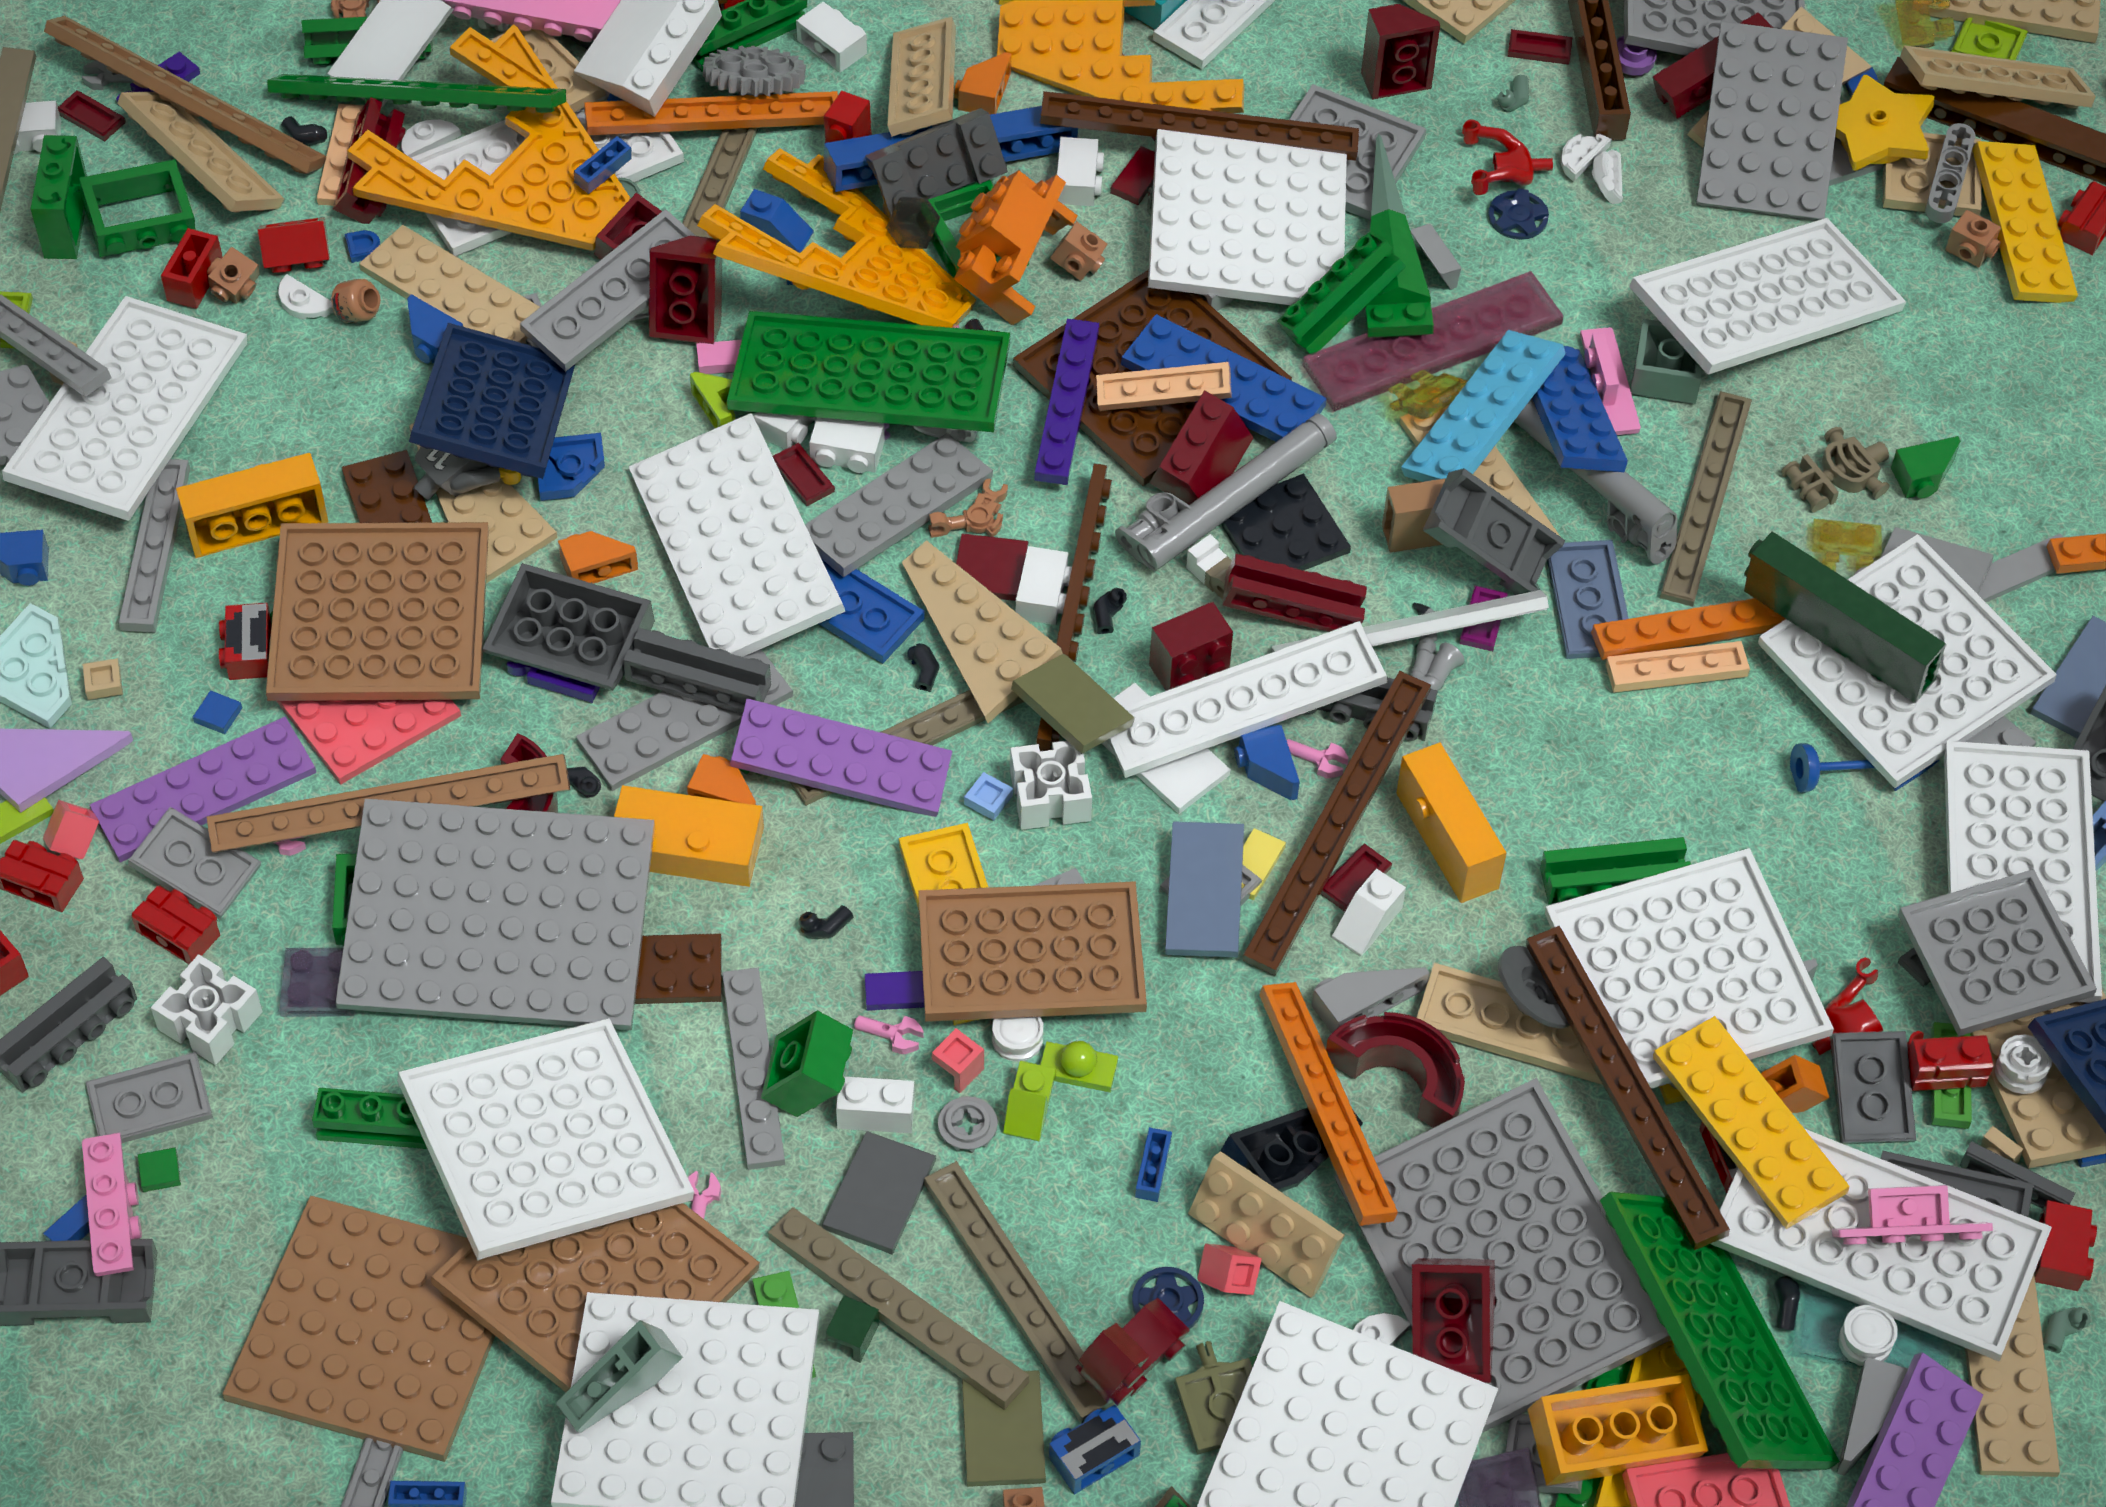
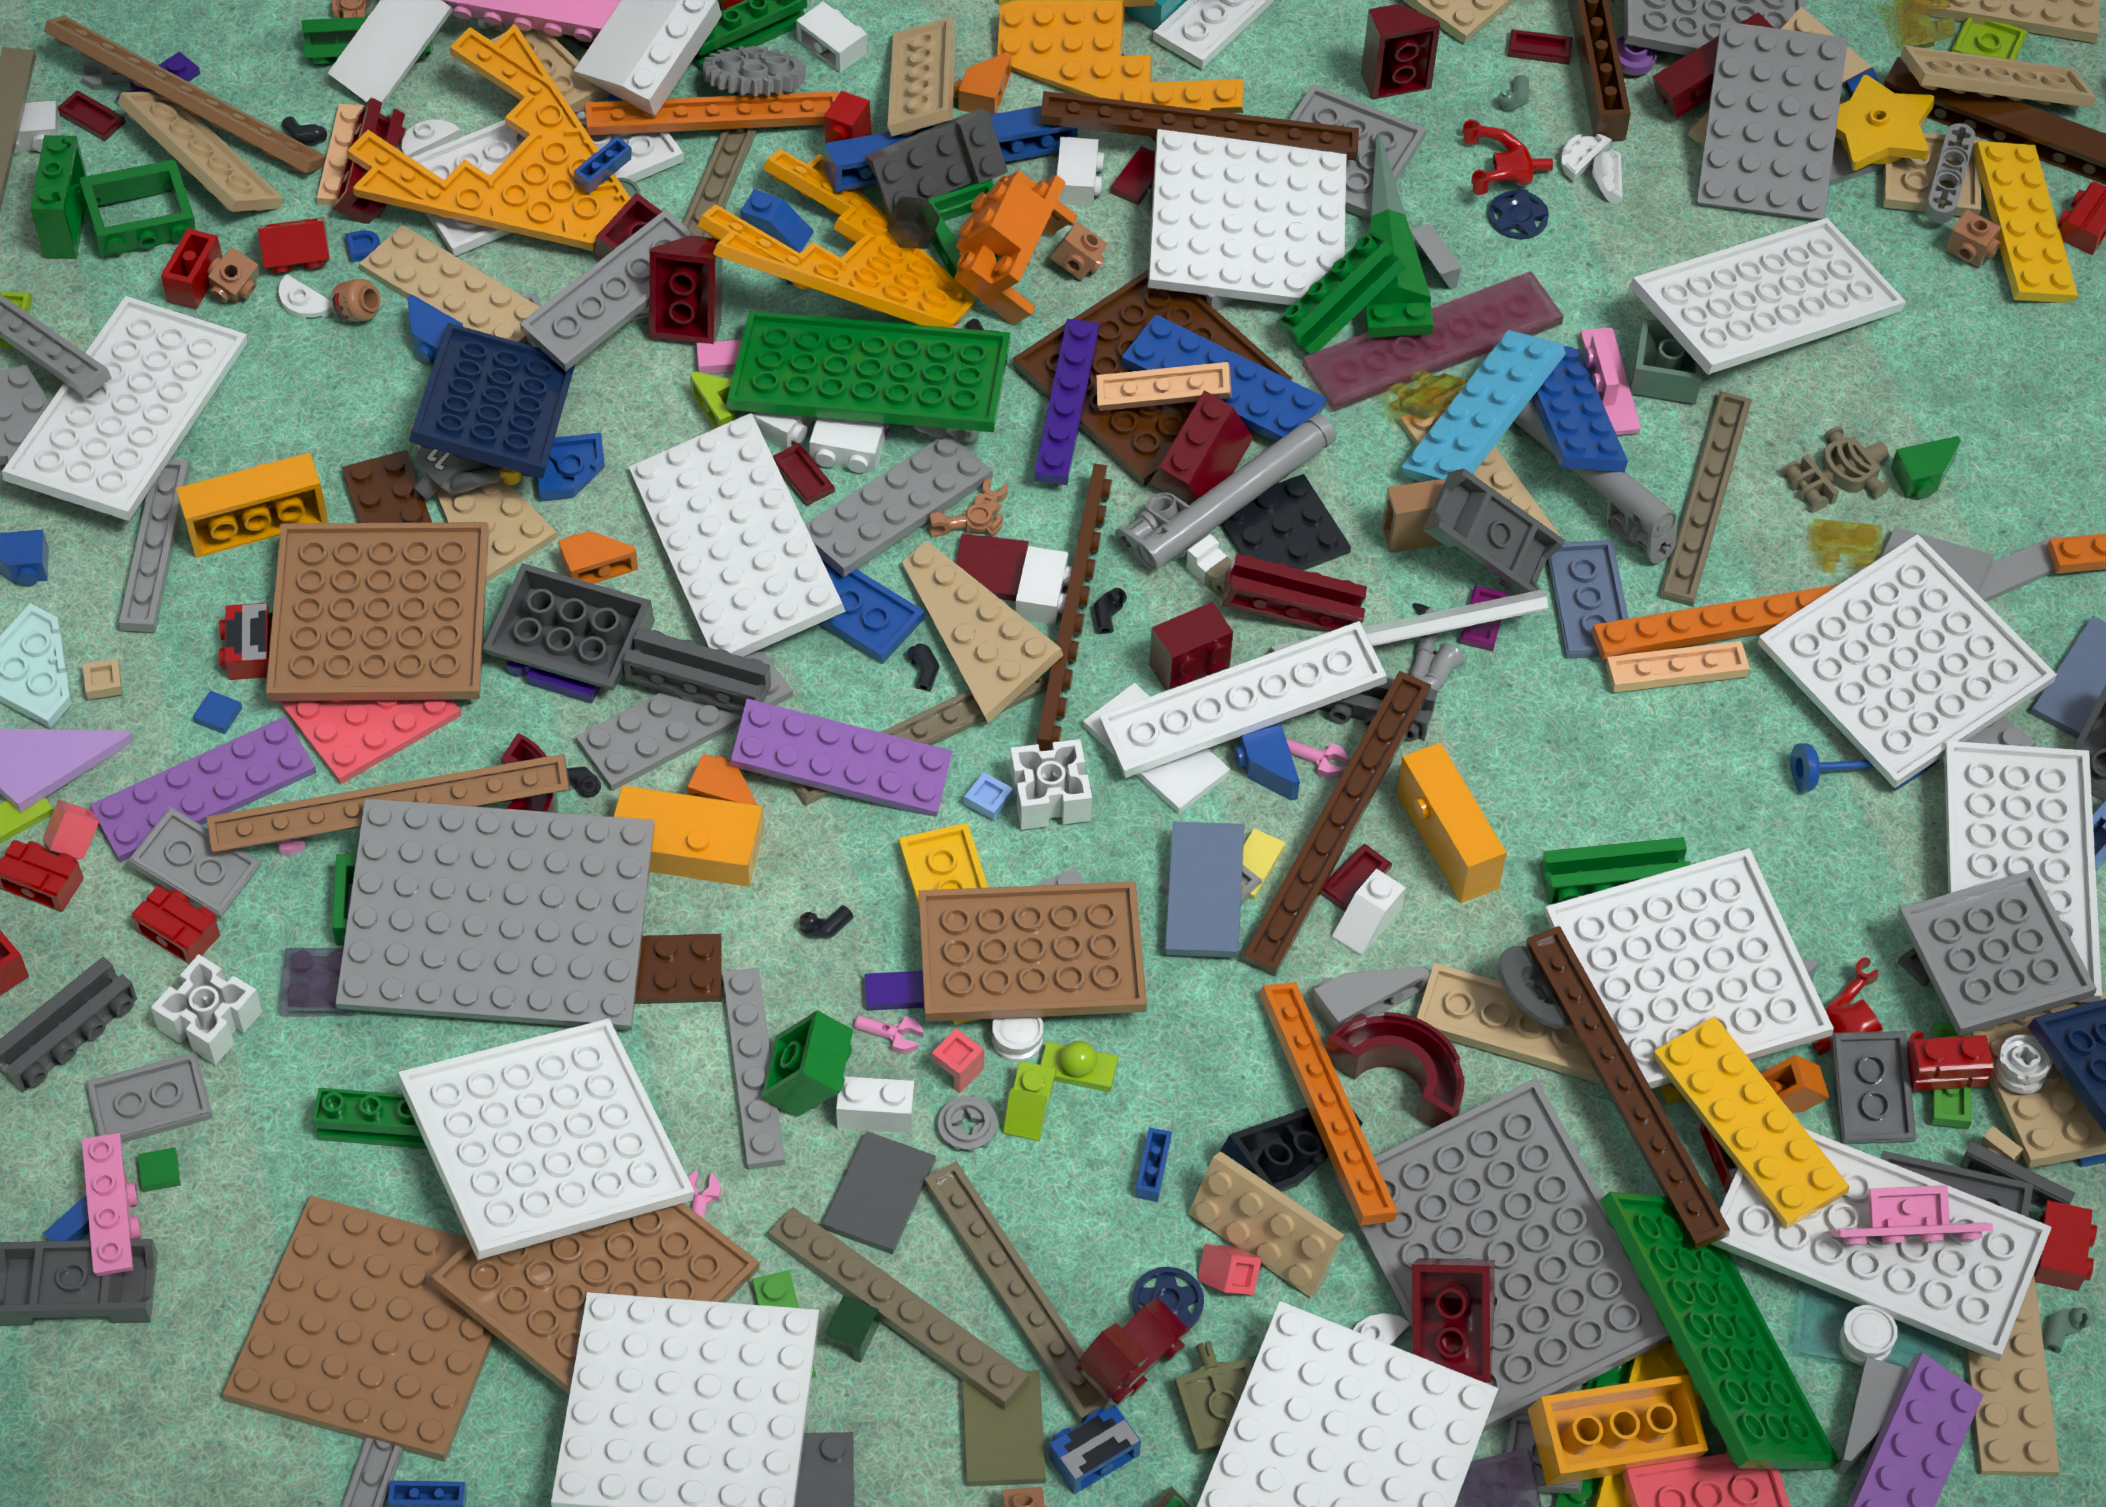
(429, 93): green plate -> none
(620, 1375): sand green slope -> none
(1072, 703): olive tile -> none
(1787, 1298): black arm -> none
(1843, 616): dark green brick -> none

